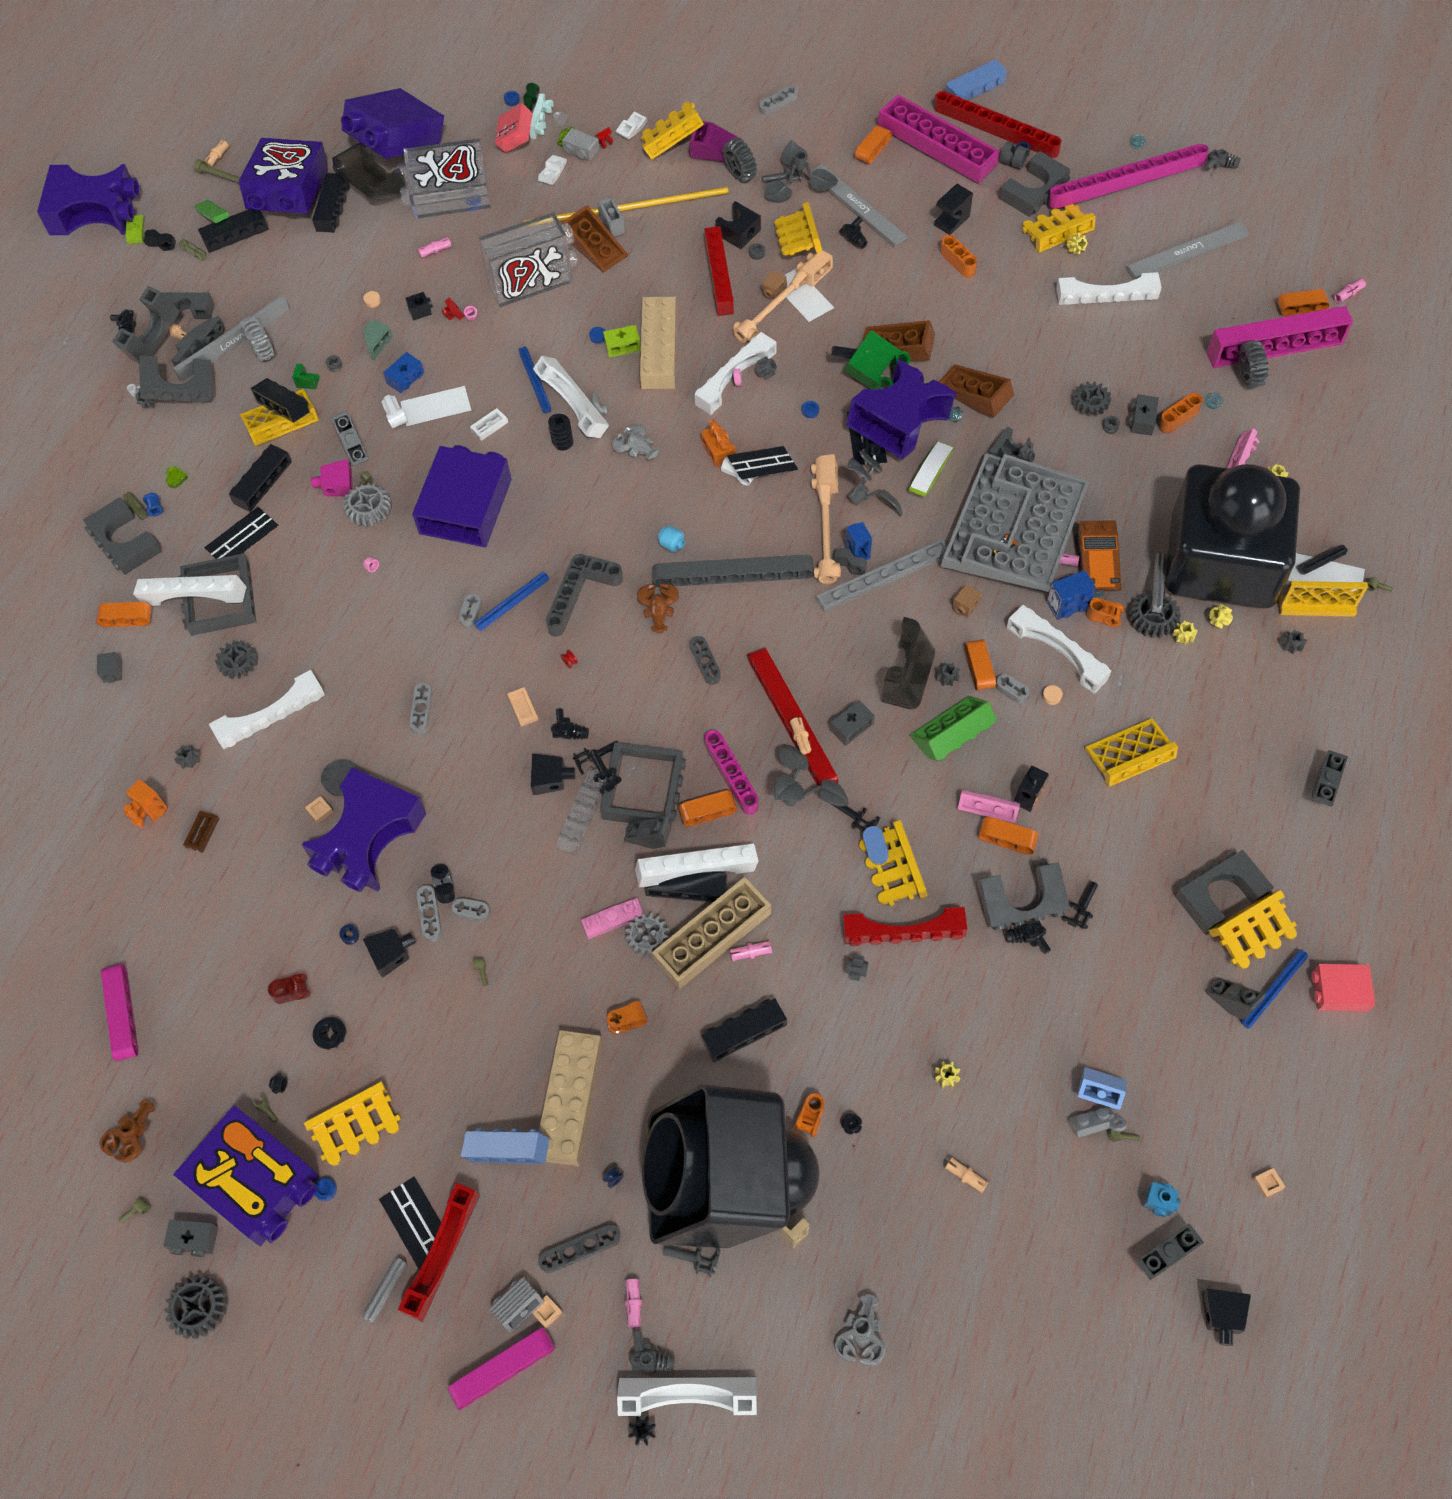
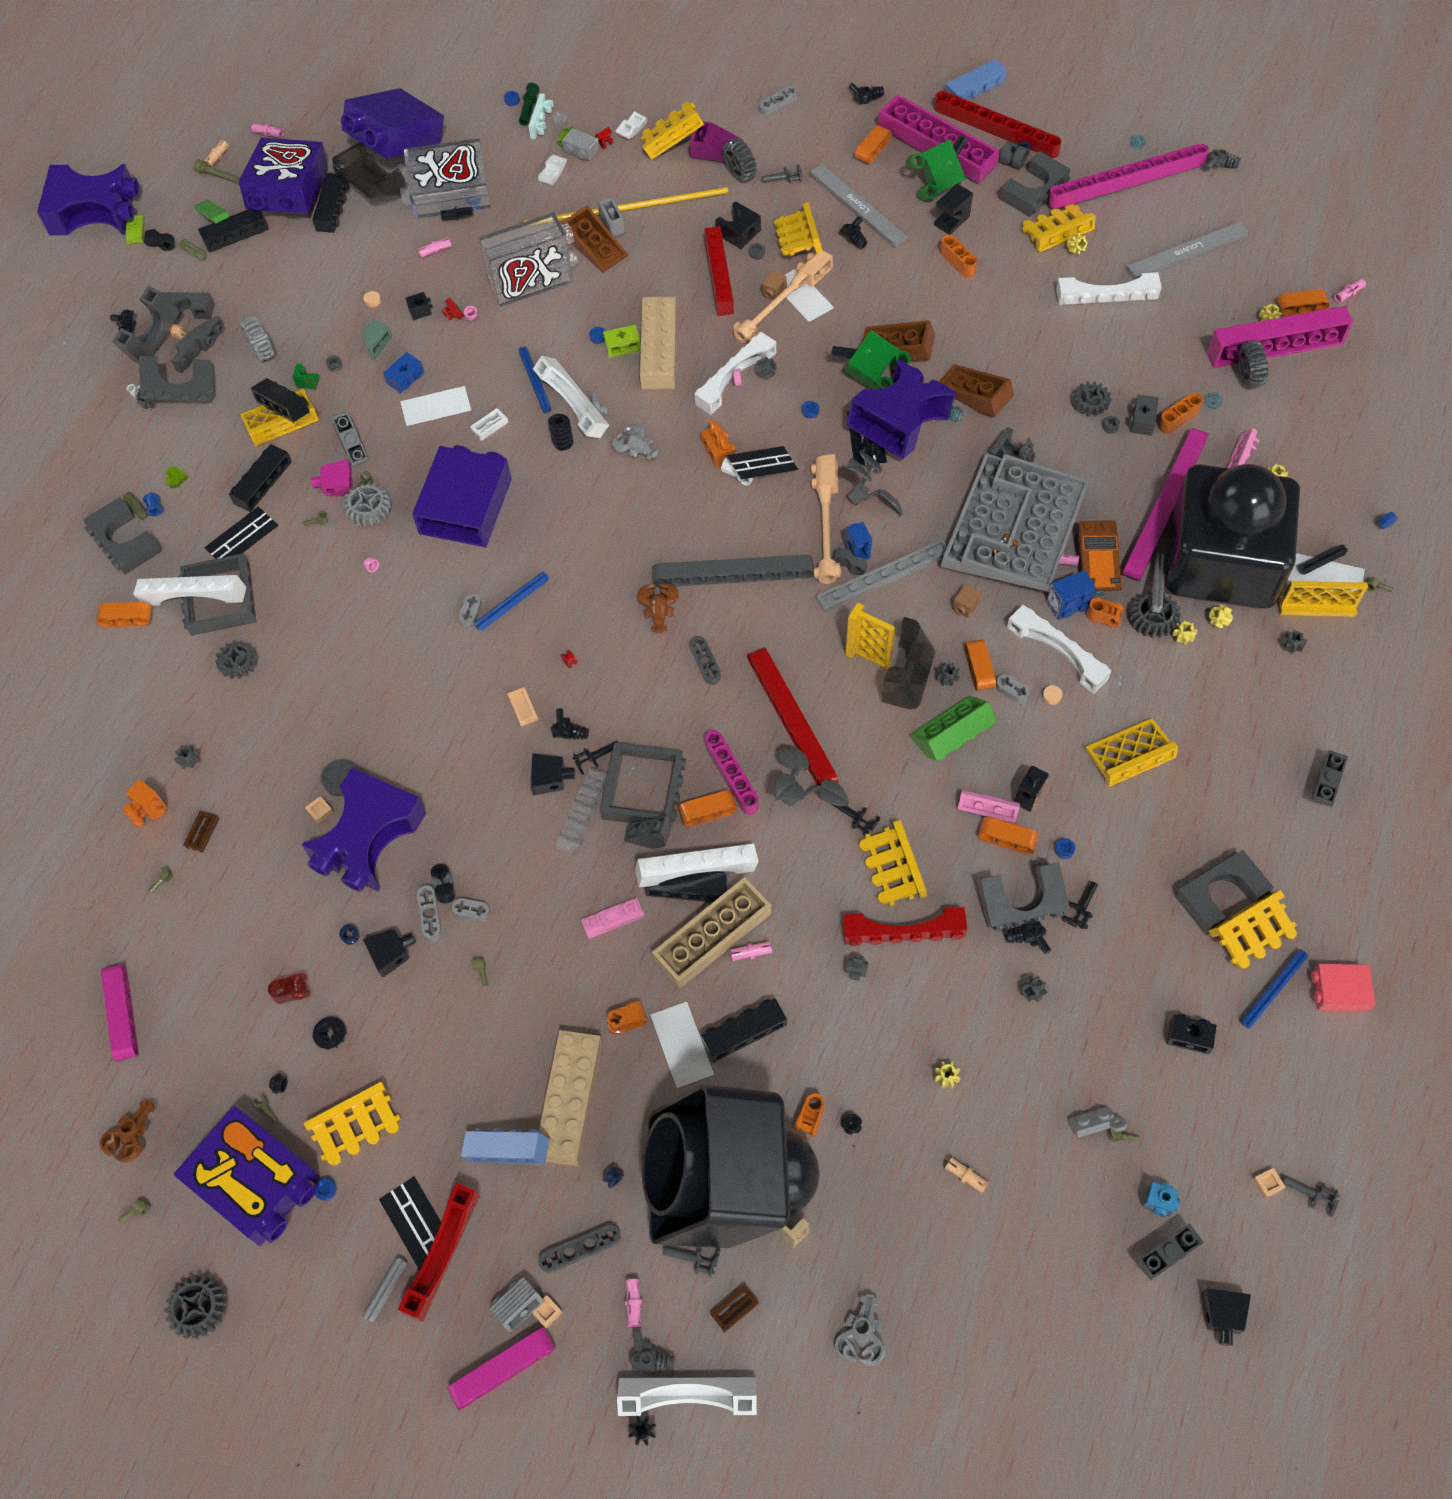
(109, 667): dark grey brick -> none
(165, 876): none -> olive hand
(180, 1231): dark grey brick -> none
(230, 338): light grey tile -> none
(232, 730): white arch -> none
(267, 130): none -> bright pink pin
(321, 519): none -> olive hand
(394, 413): white piece -> none
(424, 716): light grey beam -> none
(456, 213): none -> black axle
(513, 128): coral brick -> none
(579, 574): dark grey beam -> none
(604, 774): black piece -> none
(637, 933): light grey gear -> none
(671, 538): medium azure head -> none
(682, 1044): none -> white sticker
(719, 1321): none -> reddish brown tile
(796, 157): dark grey plant -> none
(800, 735): light nougat axle -> none
(852, 722): dark grey brick -> none
(856, 635): none -> yellow fence
(865, 94): none -> black piece
(875, 845): medium blue tile -> none
(931, 468): white slope -> none
(939, 167): none -> green piece
(1033, 988): none -> dark grey gear
(1064, 848): none -> blue tile
(1102, 1088): light blue brick -> none
(1164, 506): none -> dark pink beam
(1179, 1036): none -> black brick
(1235, 998): dark grey slope -> none
(1269, 312): none -> light yellow gear
(1316, 1195): none -> dark grey piece
(1387, 520): none -> blue tile

